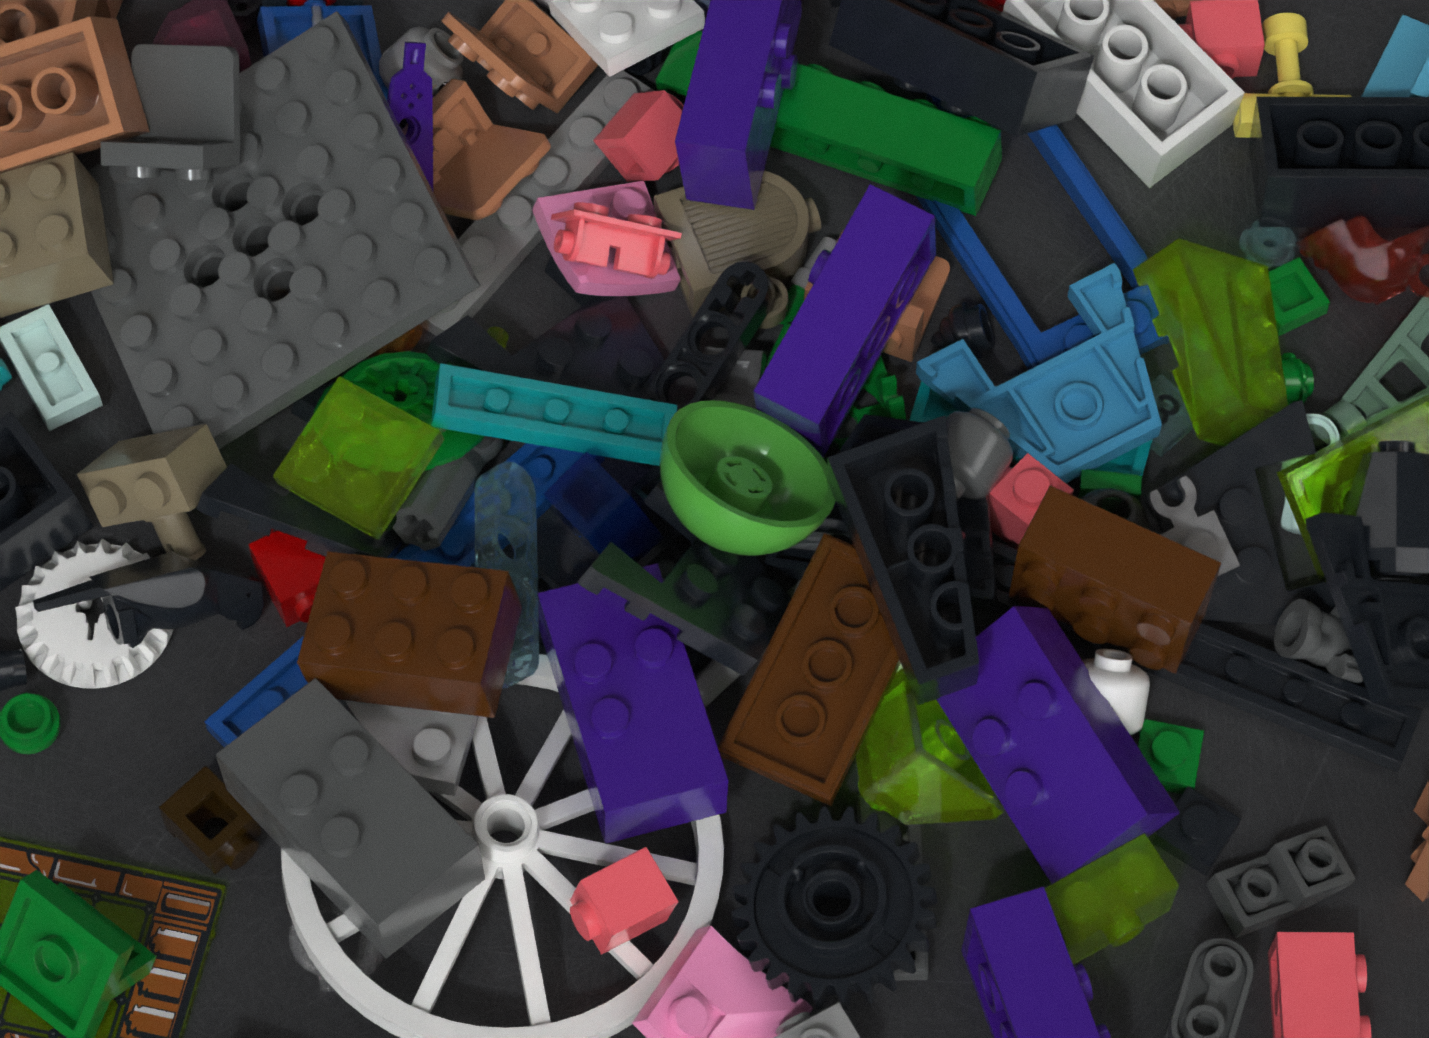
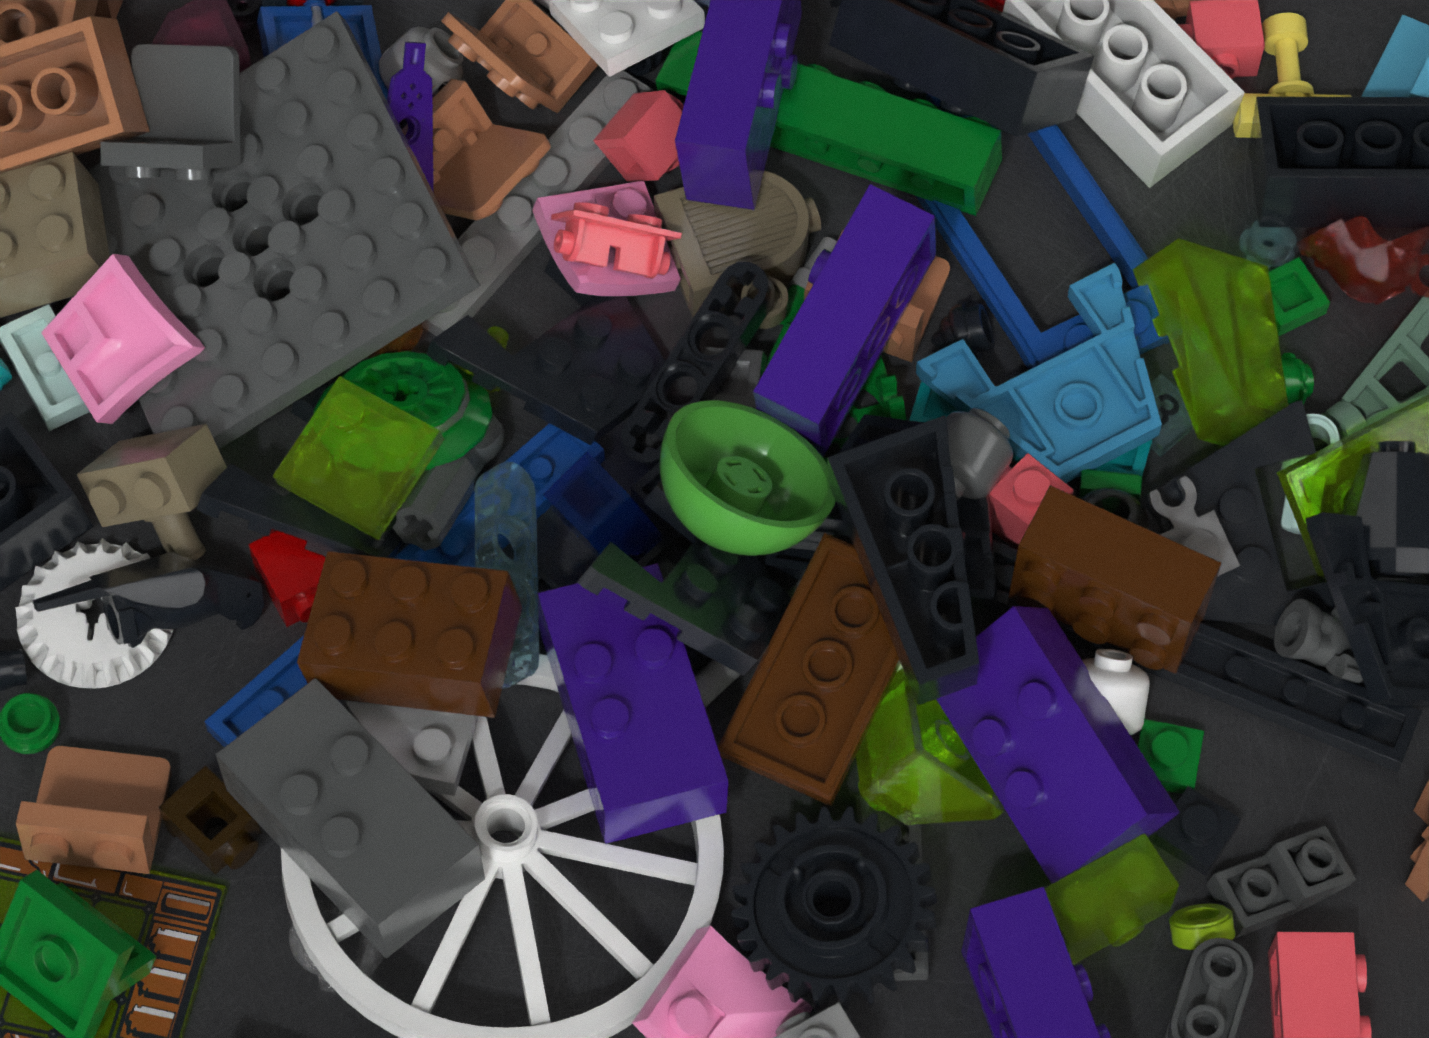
(96, 810): none -> nougat bracket
(118, 339): none -> bright pink plate
(550, 414): teal plate -> none
(622, 901): coral brick -> none
(1200, 923): none -> lime tile

